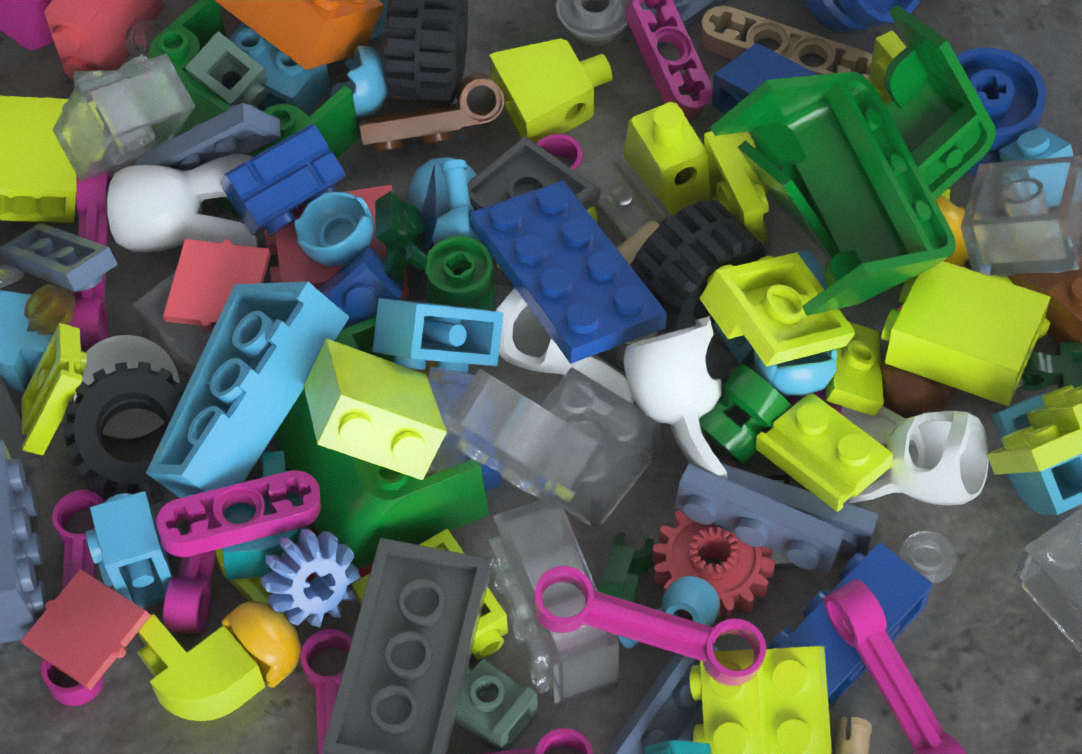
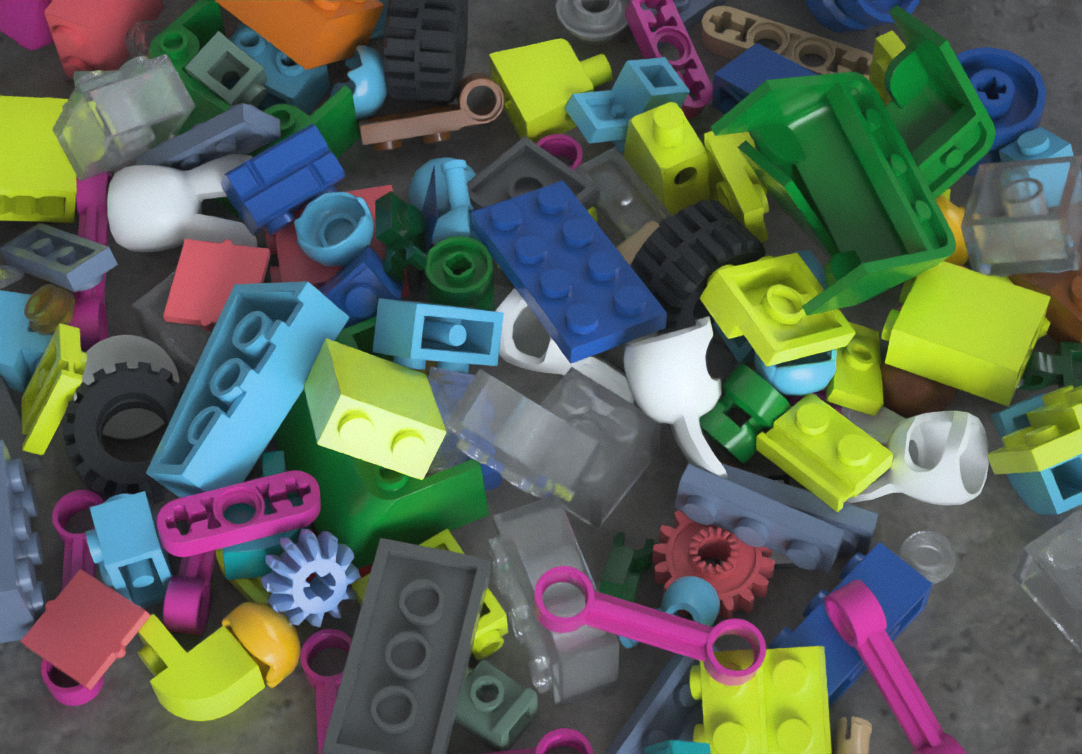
(638, 89): none -> medium azure brick

